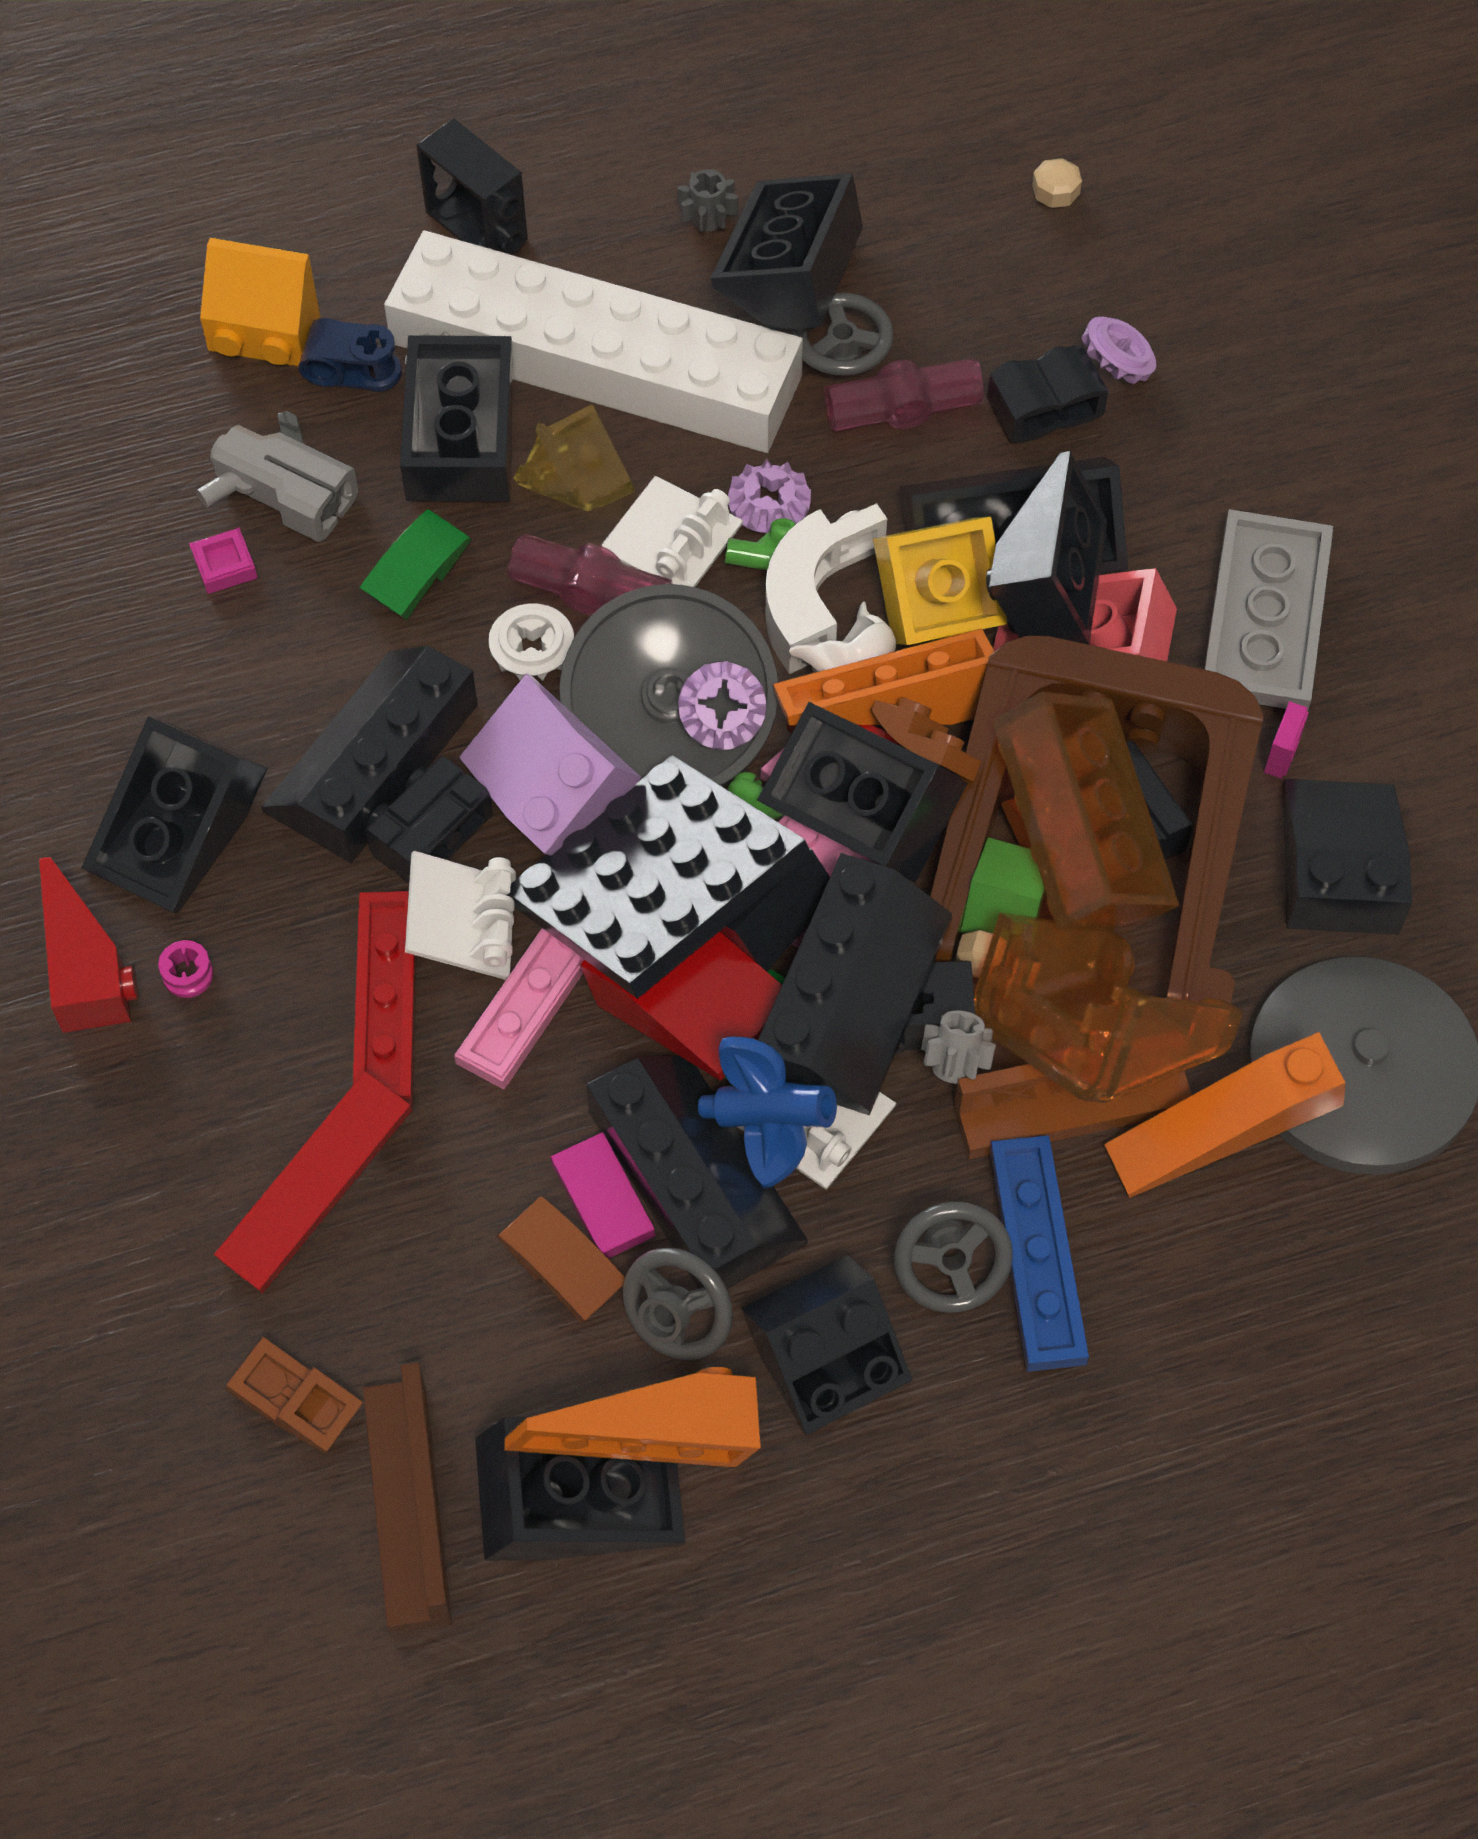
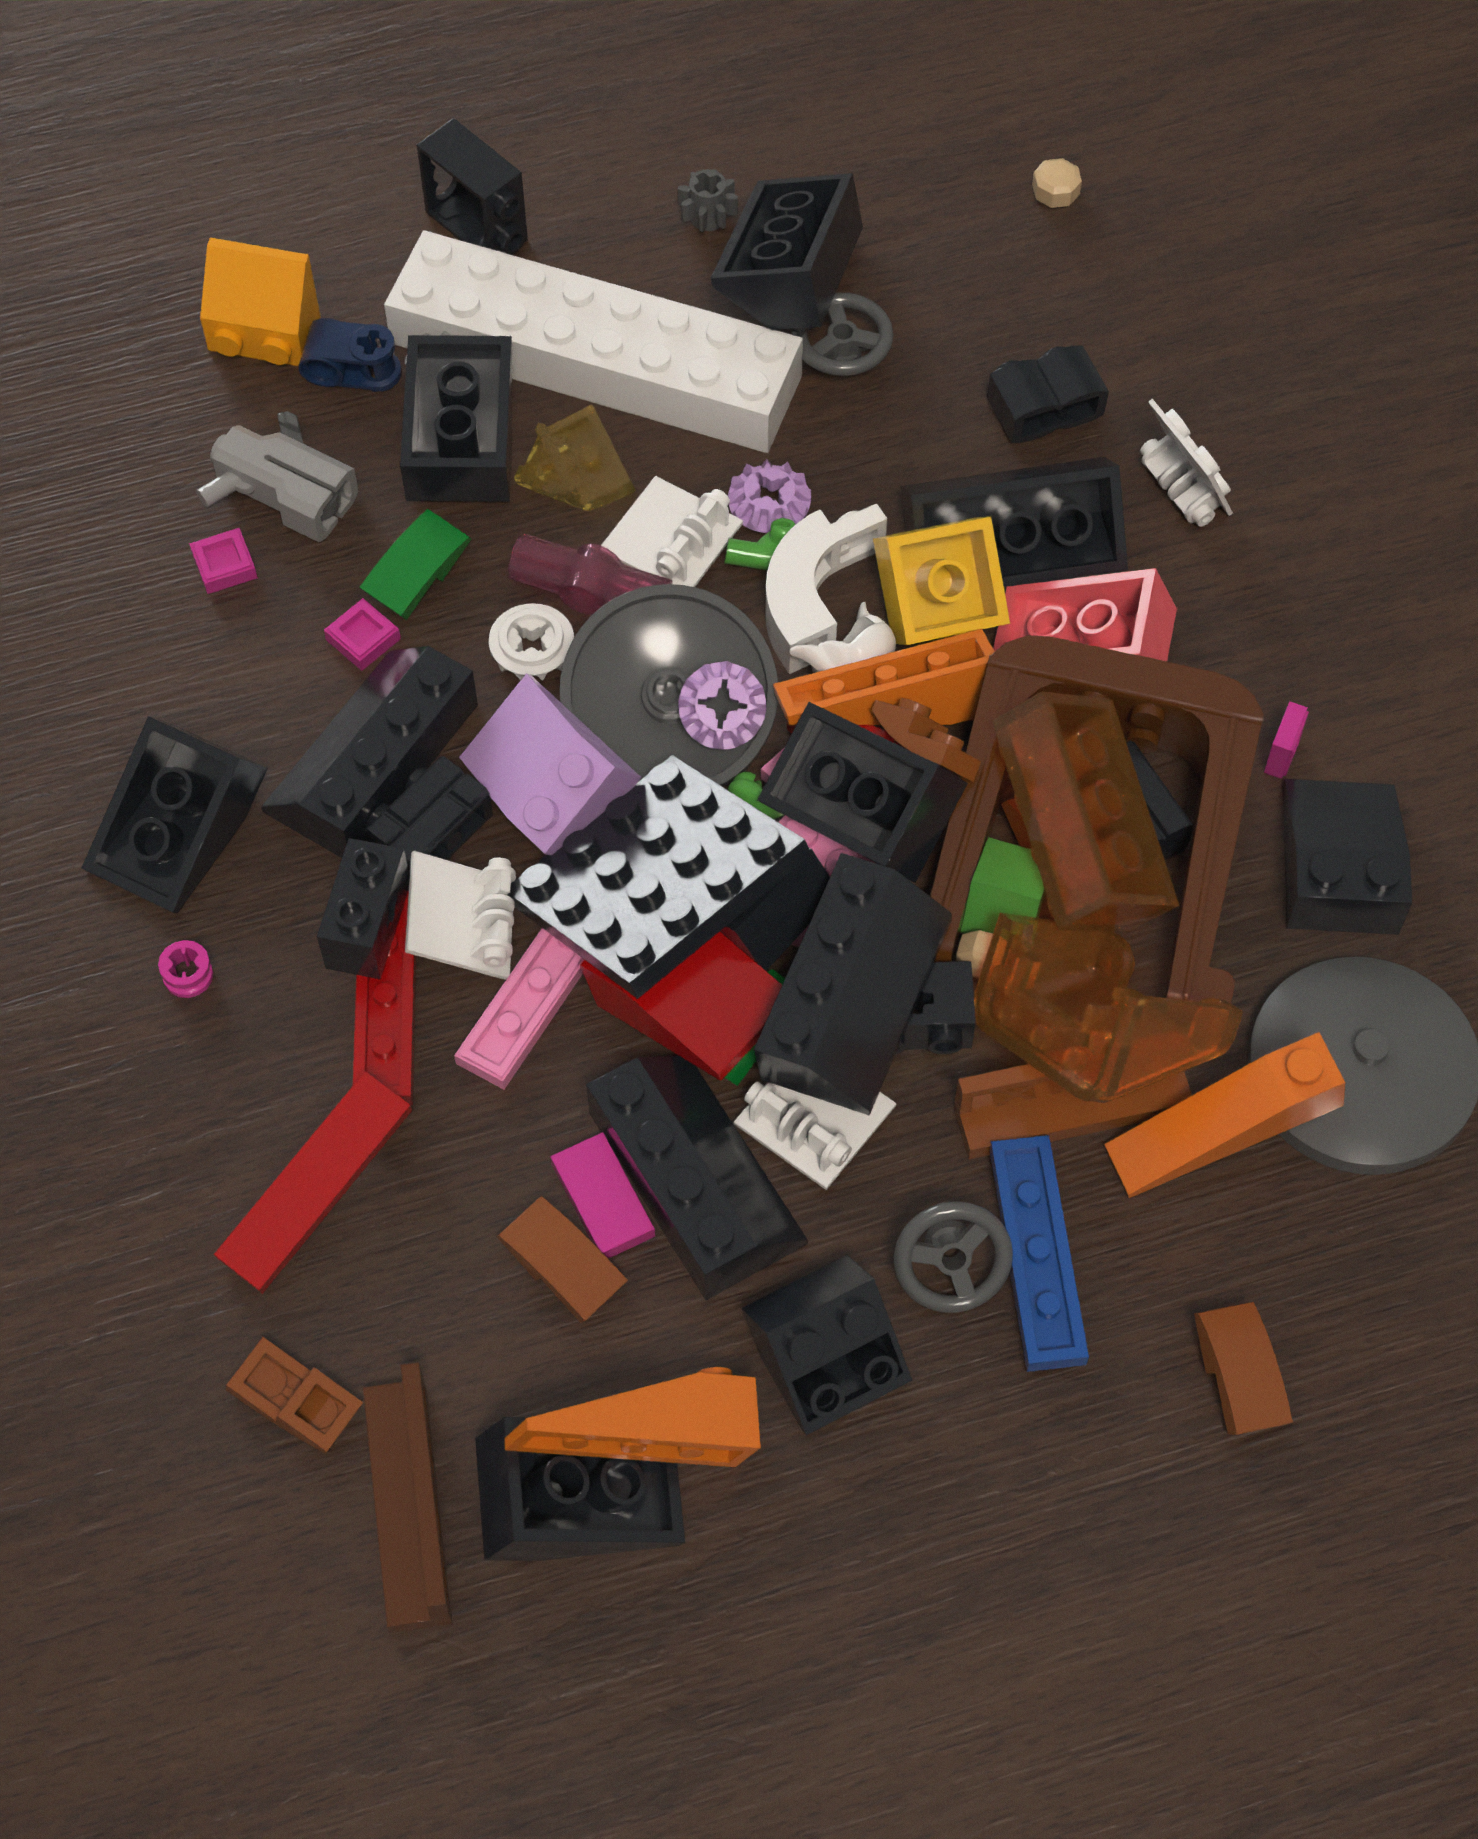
(84, 966): red slope -> none
(362, 634): none -> dark pink tile
(364, 908): none -> black brick
(667, 1311): dark grey piece -> none
(767, 1107): blue plant -> none
(904, 394): clear pink piece -> none
(958, 1046): light grey gear -> none
(1051, 558): black slope -> none
(1119, 349): lavender gear -> none
(1185, 470): none -> white hinge
(1245, 1368): none -> dark orange slope
(1269, 605): light grey plate -> none

